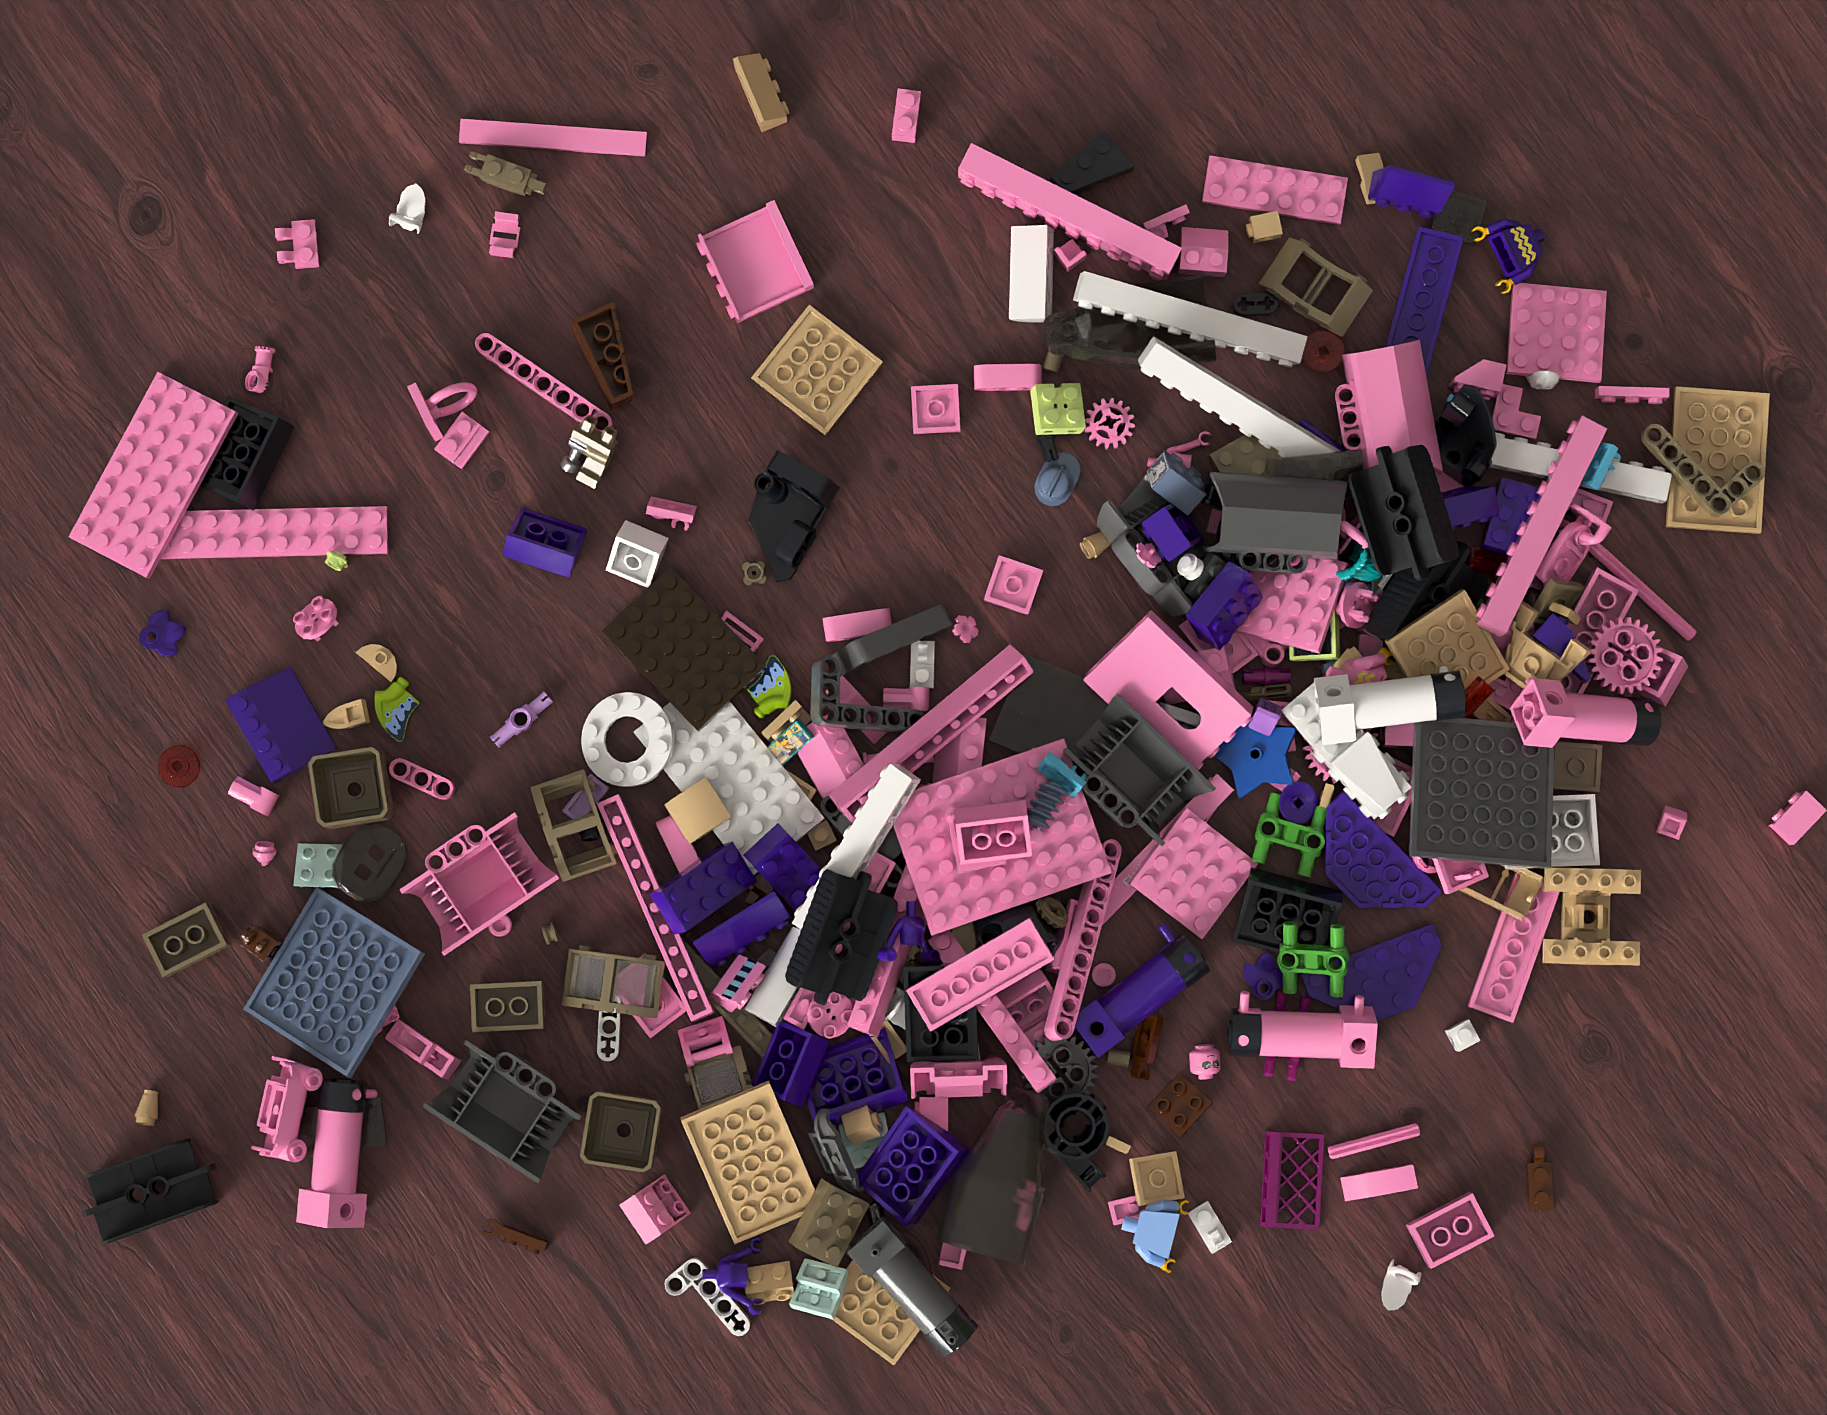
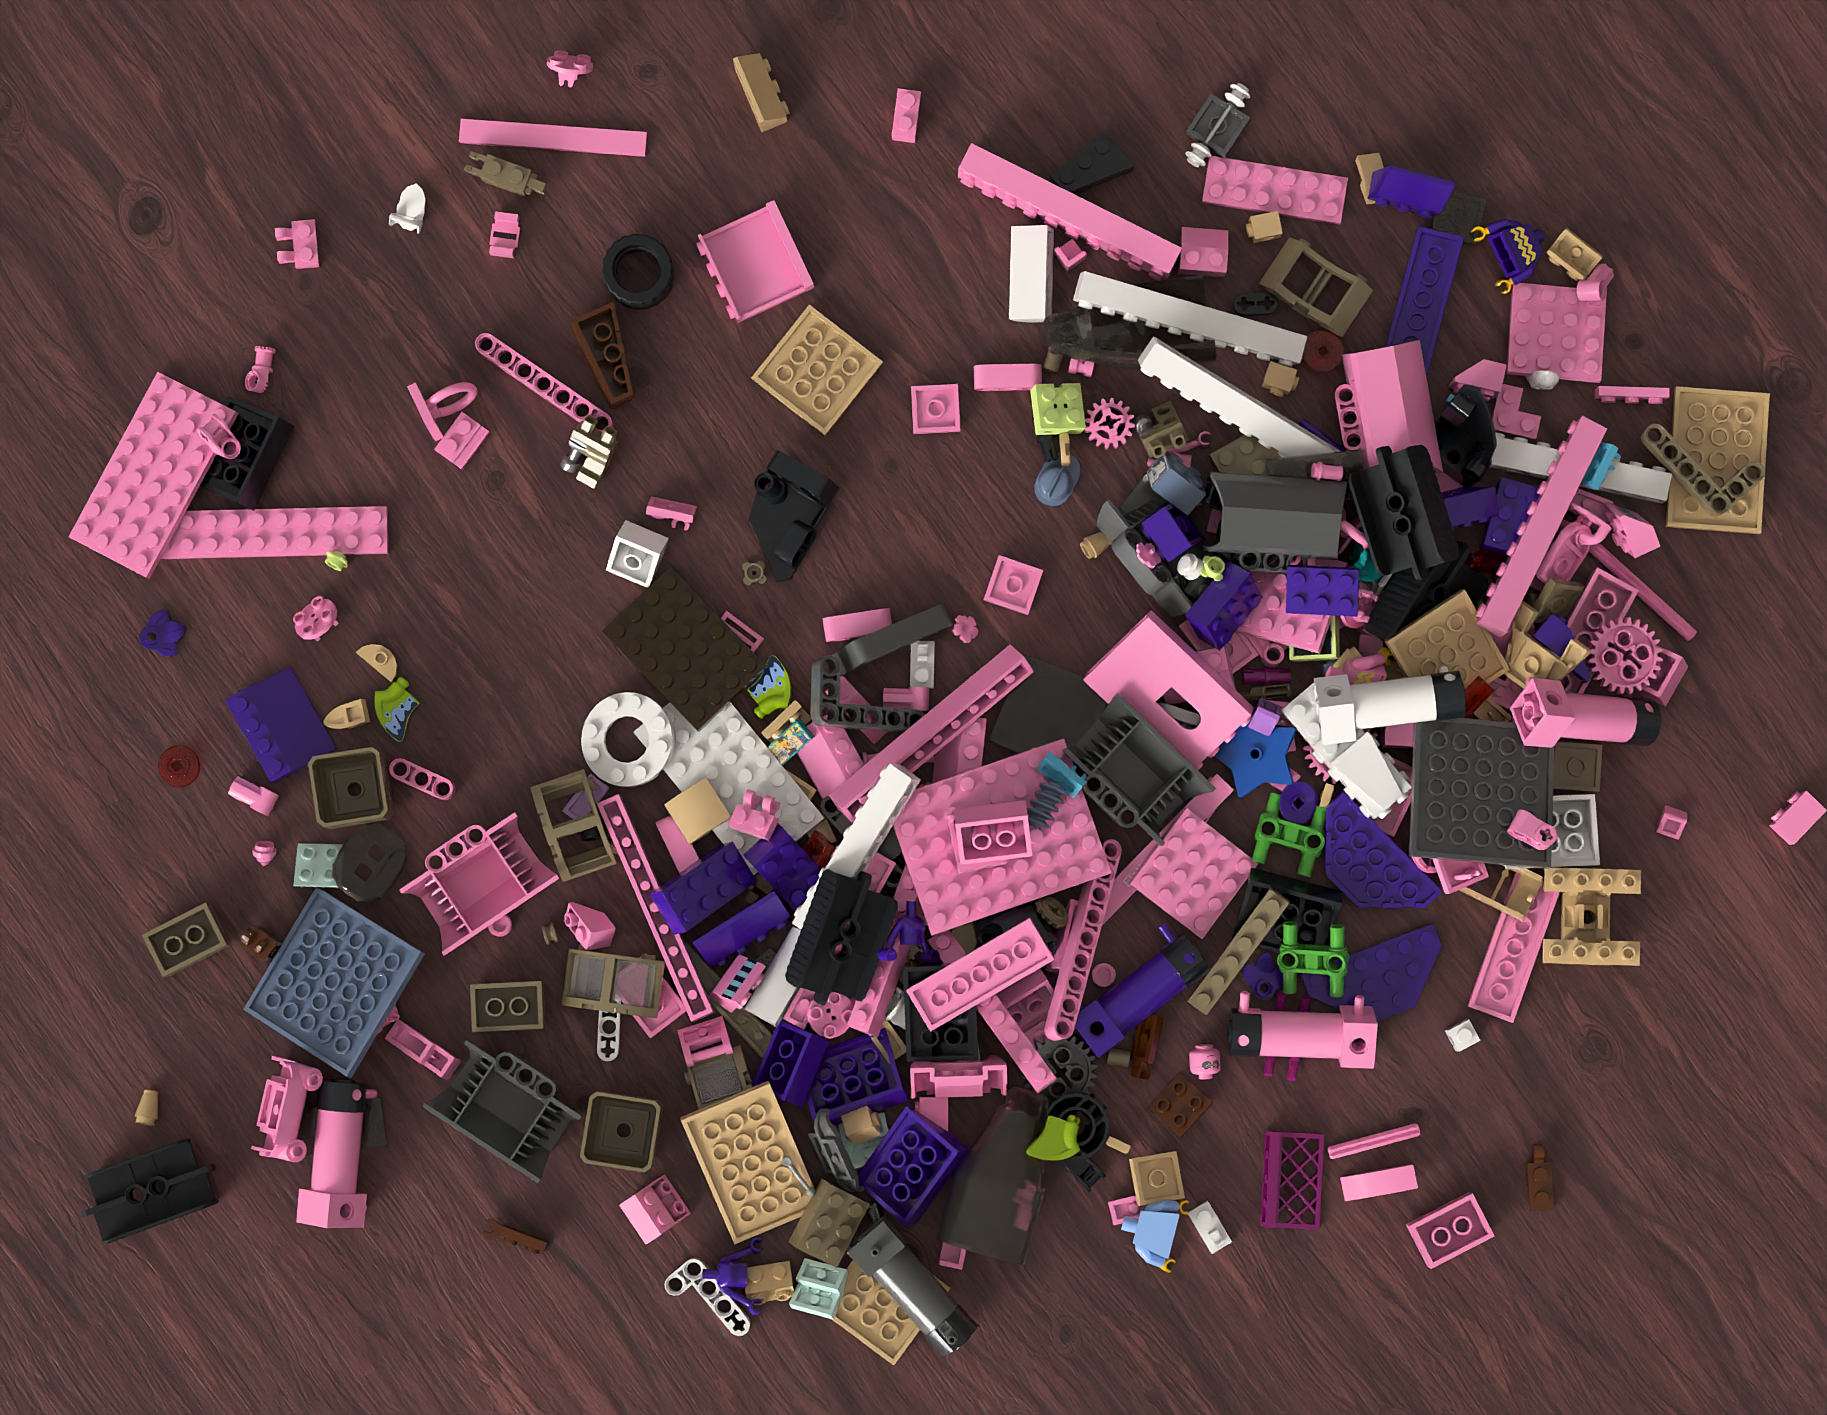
(217, 434): none -> bright pink piece
(512, 728): lavender pin -> none
(544, 542): dark purple slope -> none
(569, 66): none -> bright pink plate
(589, 926): none -> bright pink slope
(632, 244): none -> black tyre
(754, 822): none -> bright pink plate
(786, 1160): none -> light grey hinge
(819, 848): none -> clear red tile
(1057, 1139): none -> lime arm
(1064, 449): none -> tan tile
(1083, 367): none -> bright pink wheel
(1157, 225): bright pink hinge -> none
(1164, 435): none -> dark tan hips
(1218, 125): none -> dark grey plate
(1218, 566): none -> yellowish green plate
(1238, 951): none -> dark tan plate
(1280, 379): none -> tan brick
(1322, 590): none -> dark purple plate
(1323, 471): none -> bright pink pin
(1397, 1286): white piece -> none
(1529, 829): none -> bright pink piece
(1567, 613): tan tile -> none
(1573, 255): none -> tan bracket
(1596, 284): none -> bright pink piece
(1630, 530): none -> bright pink slope

